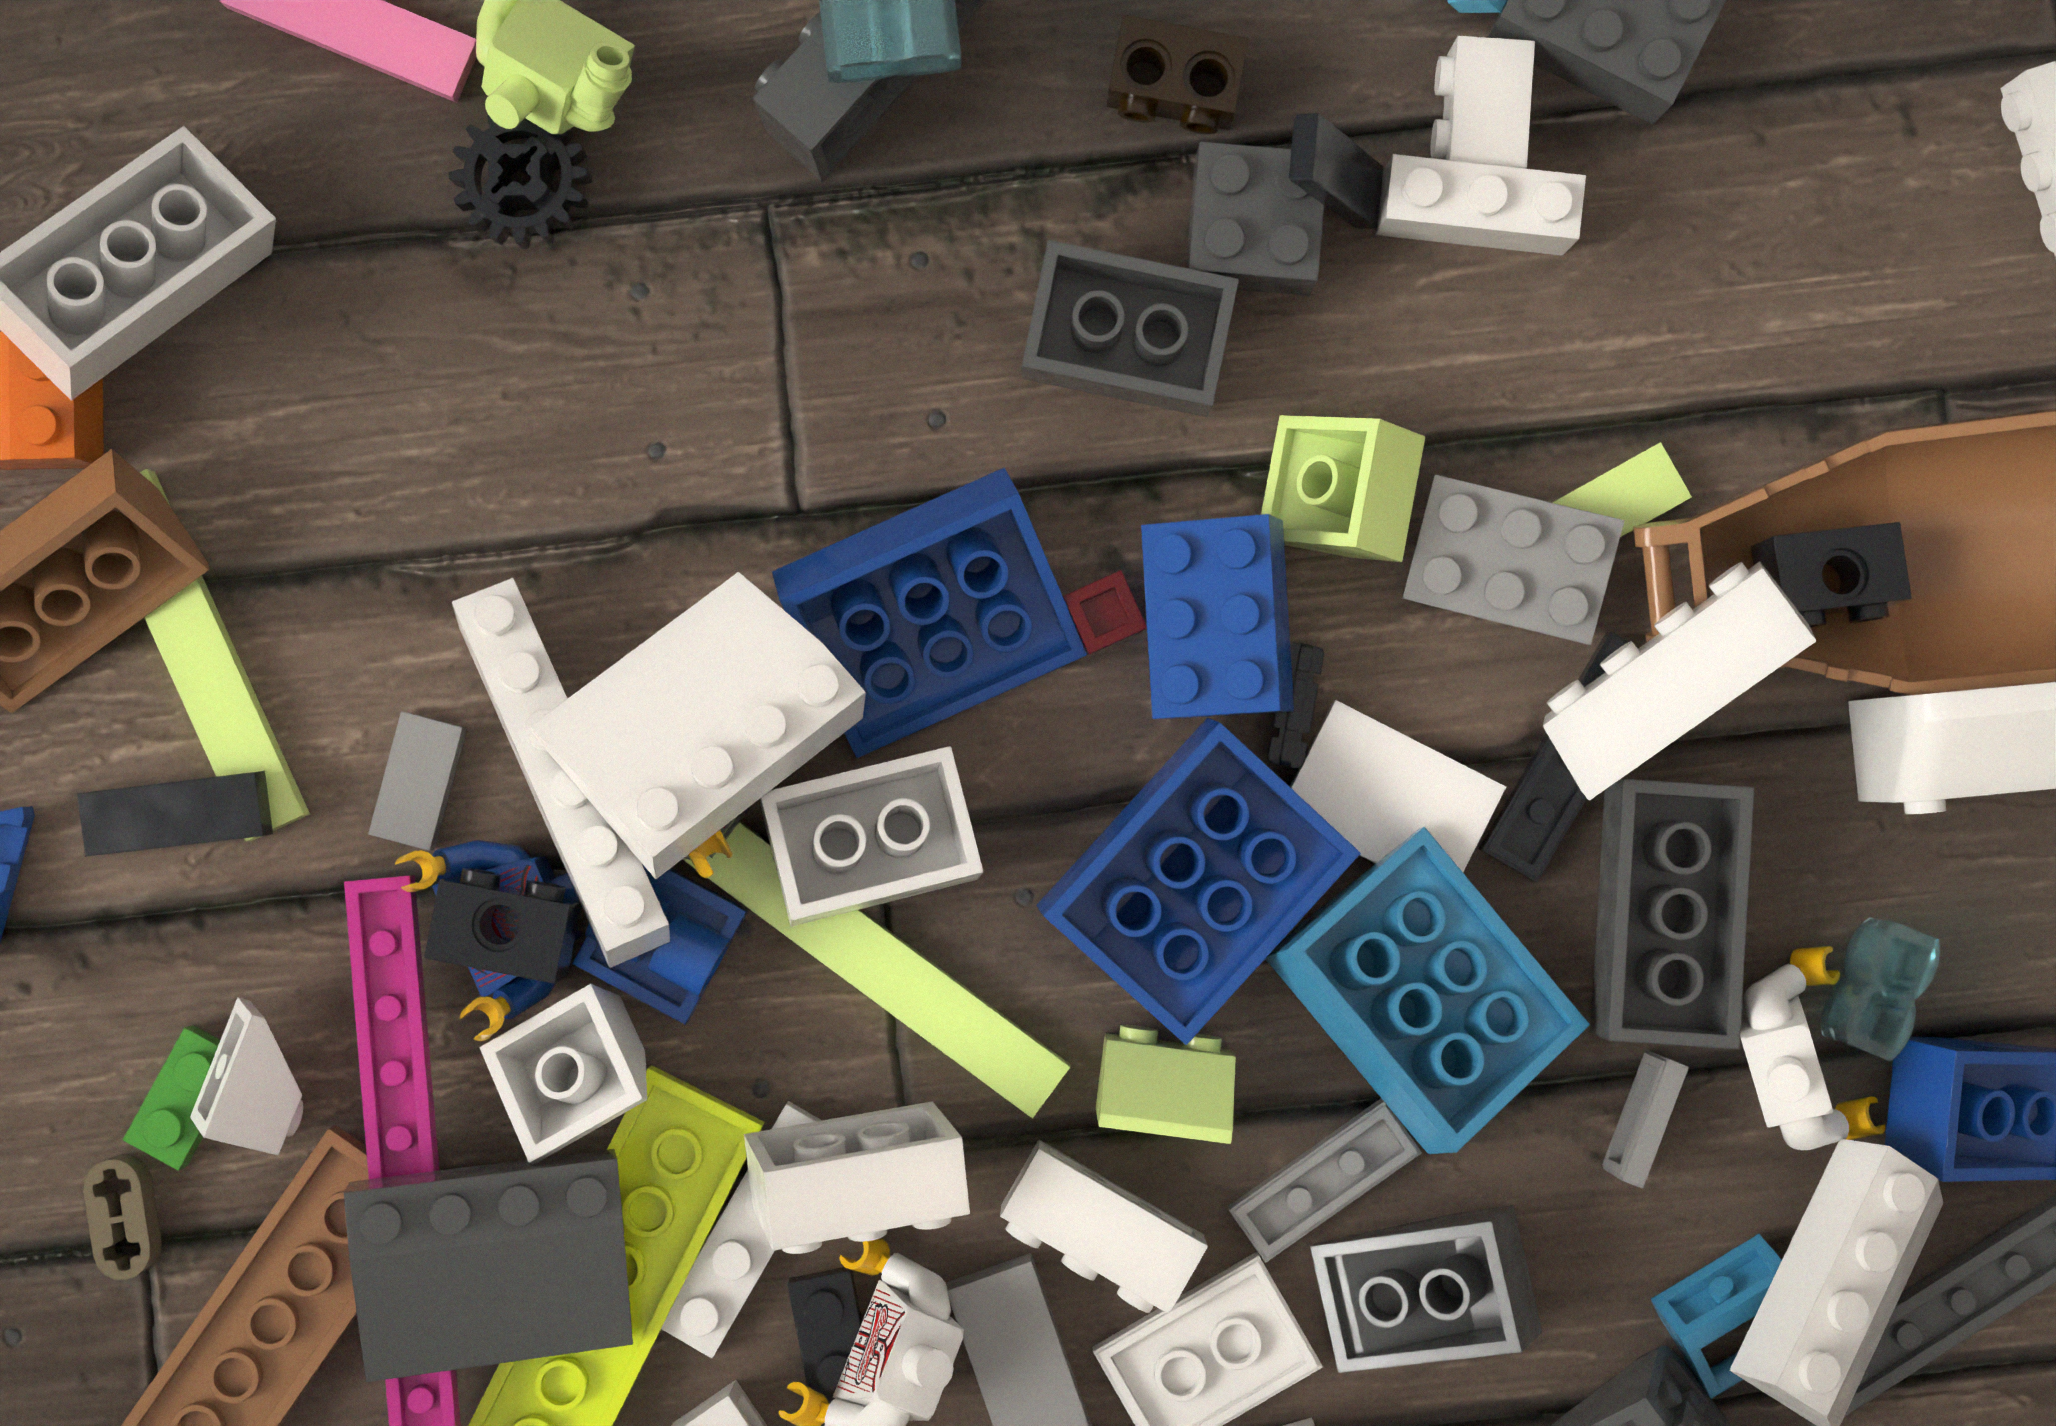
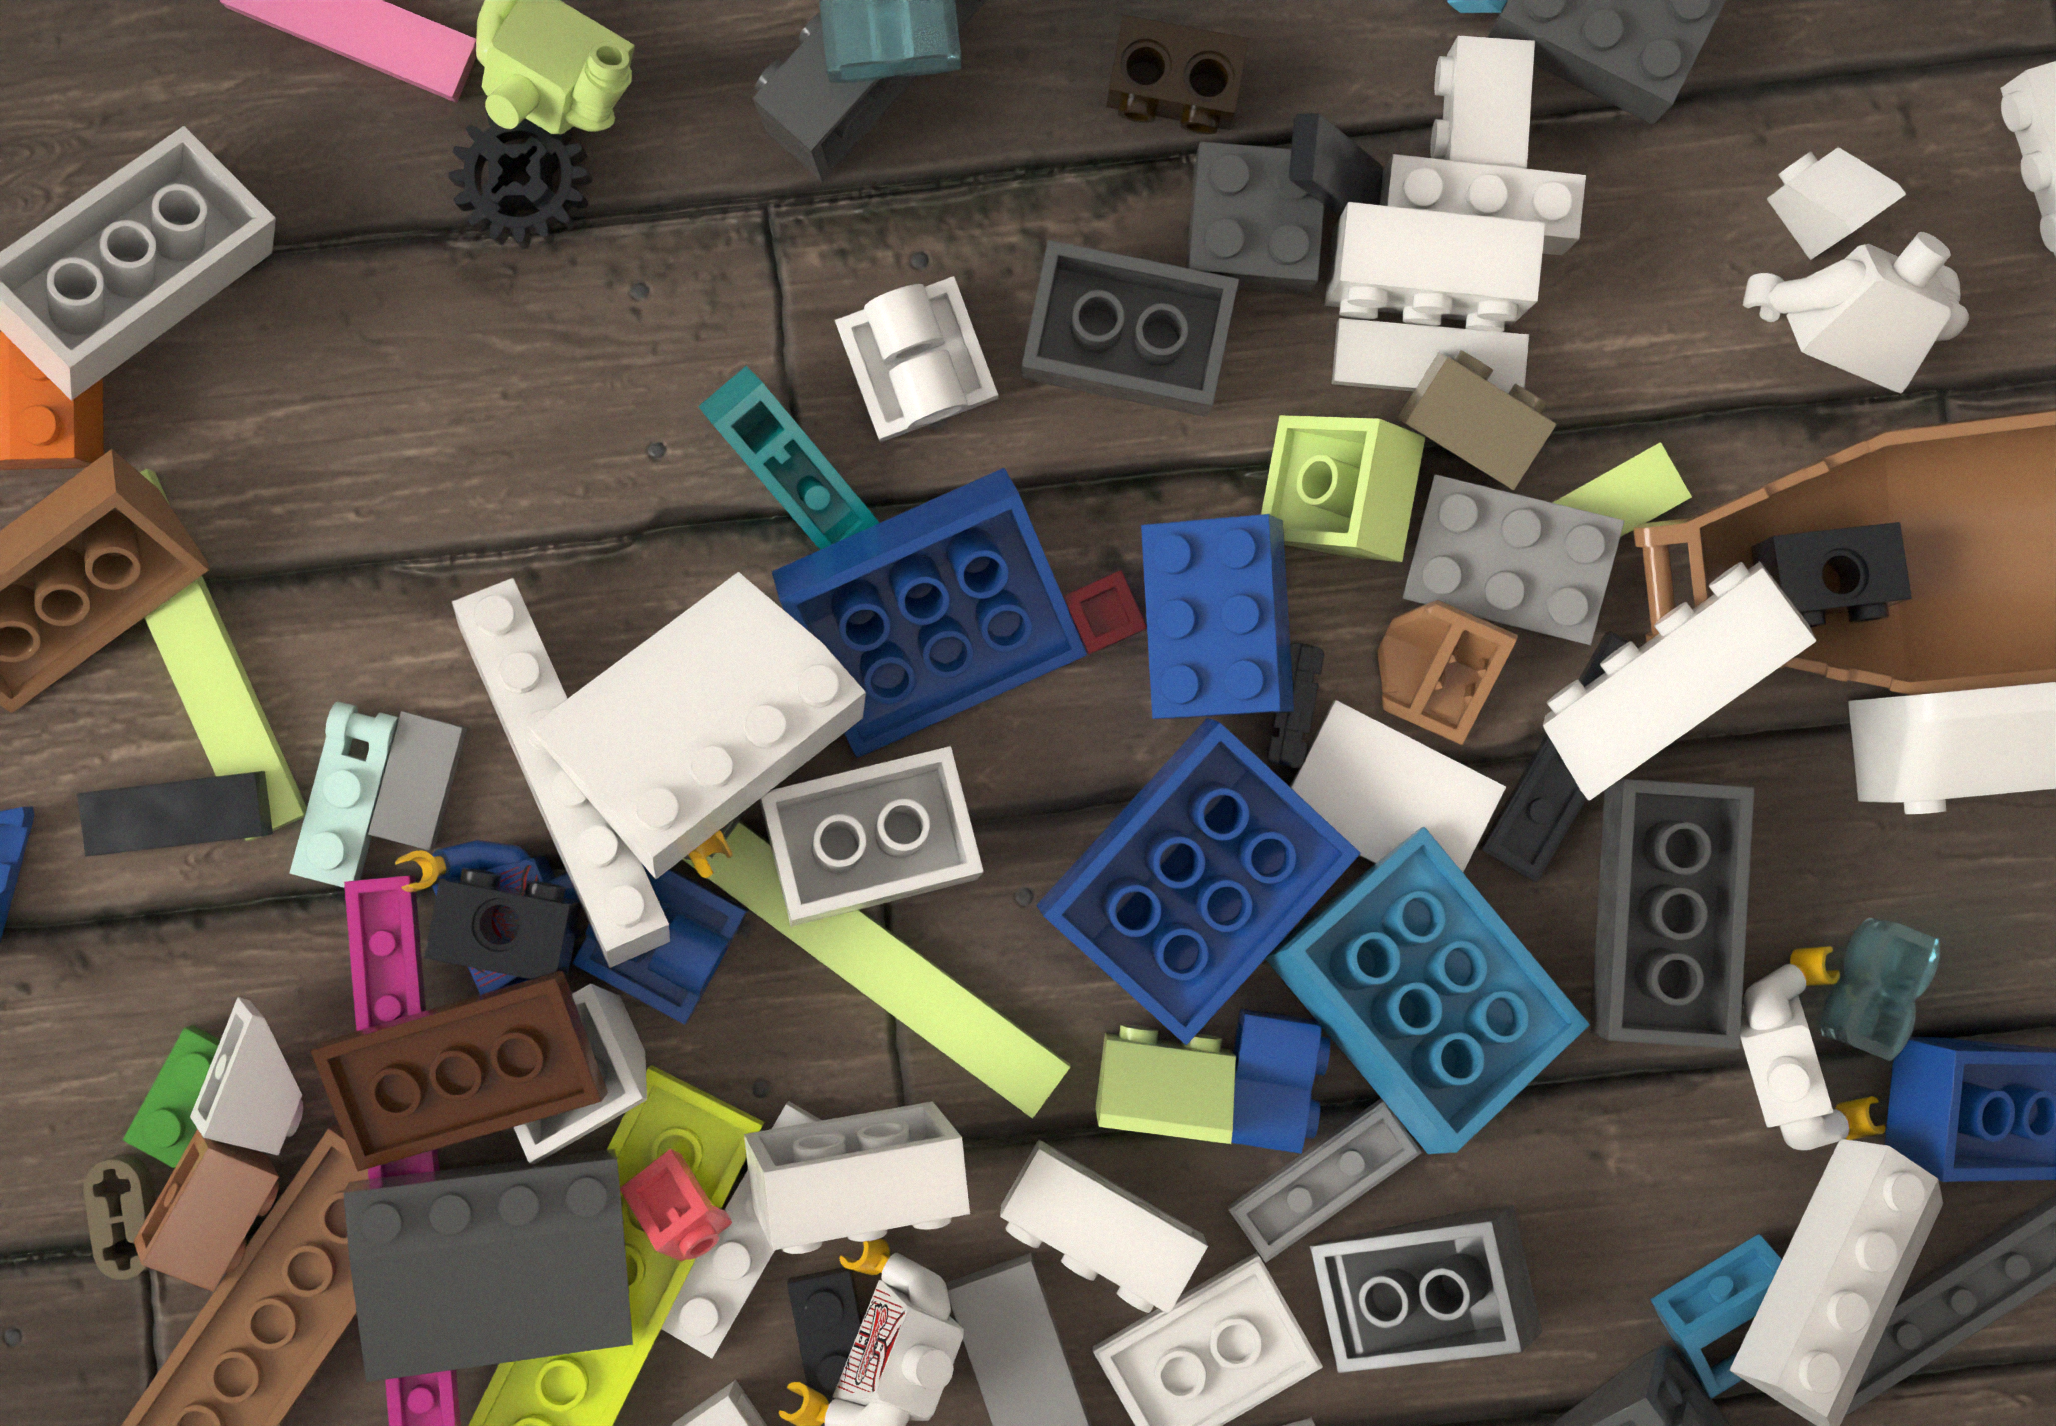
(206, 1211): none -> nougat brick
(343, 797): none -> light aqua plate
(460, 1071): none -> reddish brown plate
(675, 1208): none -> coral bracket
(786, 460): none -> teal slope
(916, 357): none -> white plate
(1275, 1079): none -> blue brick
(1400, 354): none -> white tile
(1433, 266): none -> white brick
(1441, 667): none -> medium nougat slope
(1477, 419): none -> dark tan brick
(1644, 1118): light grey tile -> none
(1830, 198): none -> white slope
(1870, 309): none -> white torso

